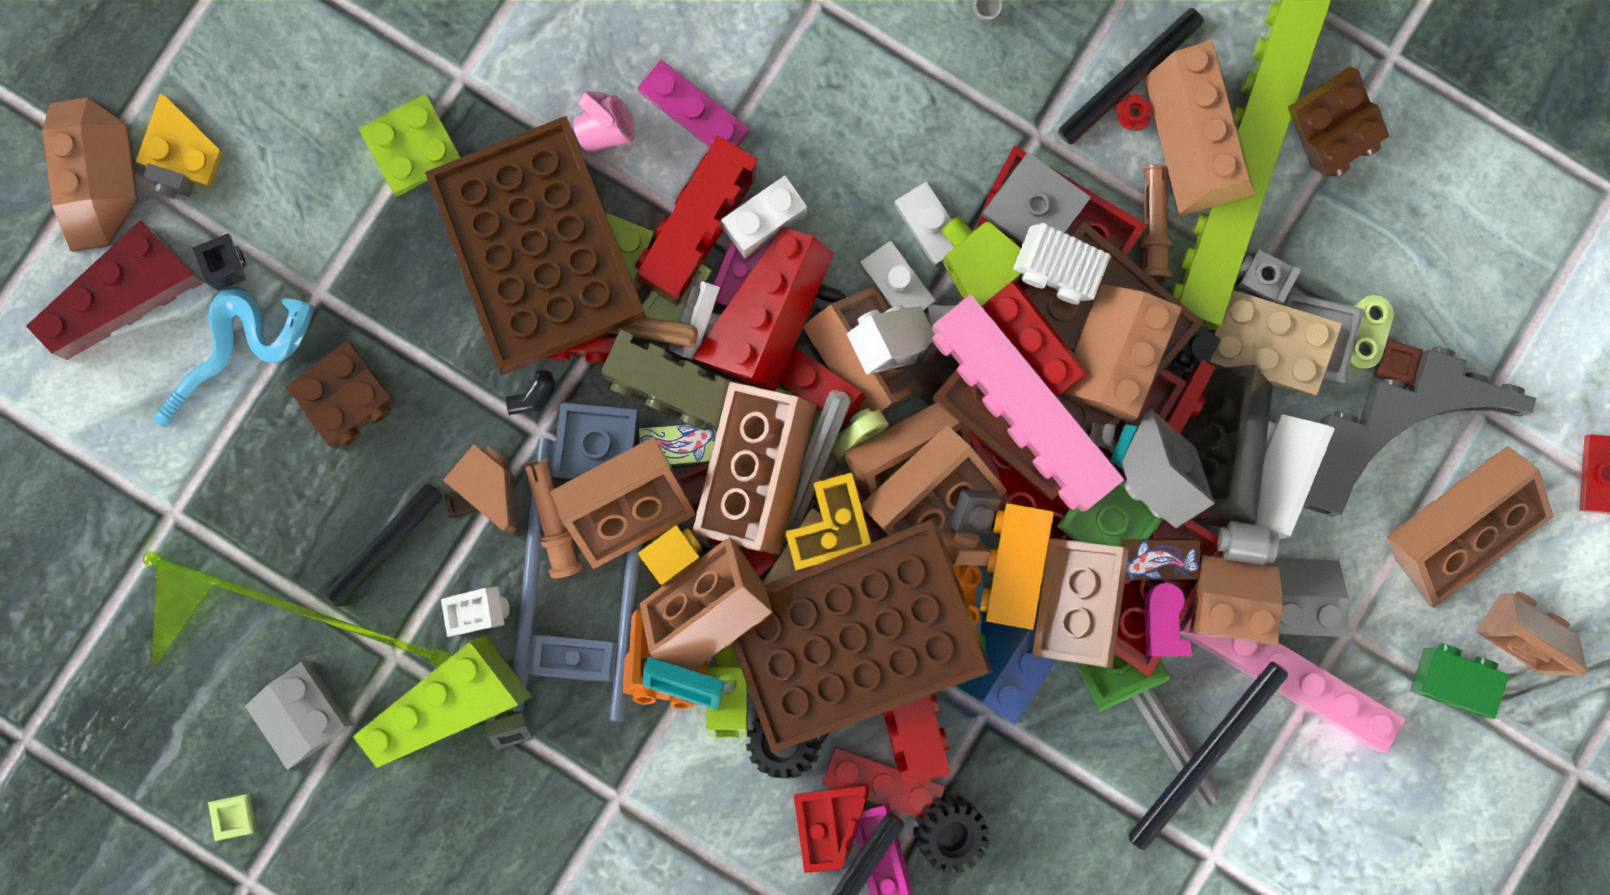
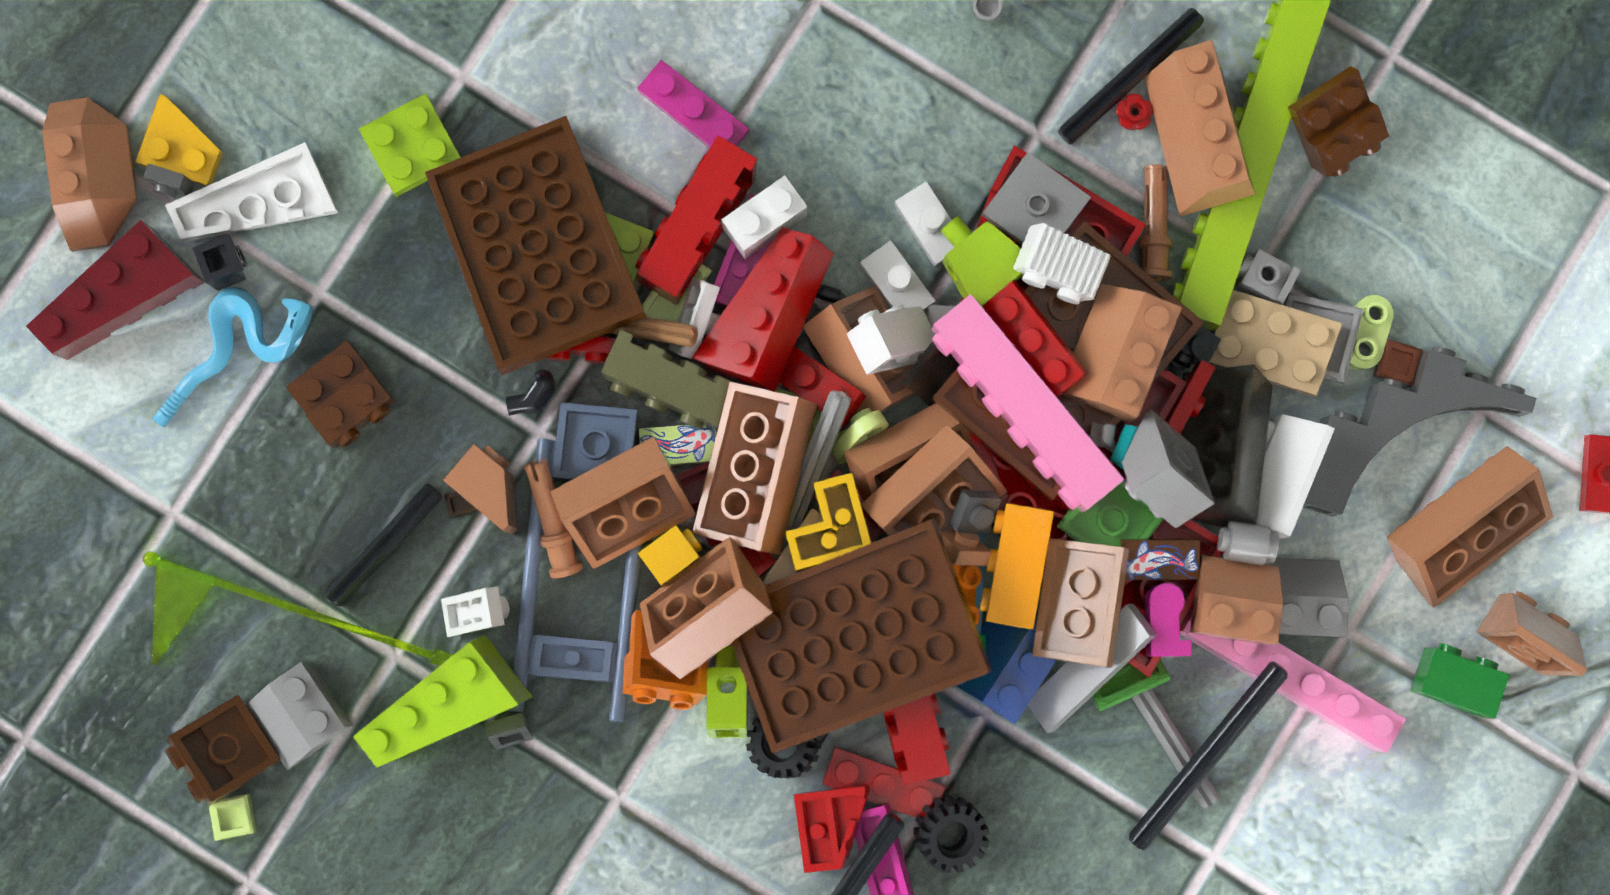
(221, 751): none -> reddish brown plate
(260, 196): none -> white wing
(604, 122): bright pink piece -> none
(683, 683): teal tile -> none
(1079, 682): none -> light grey tile

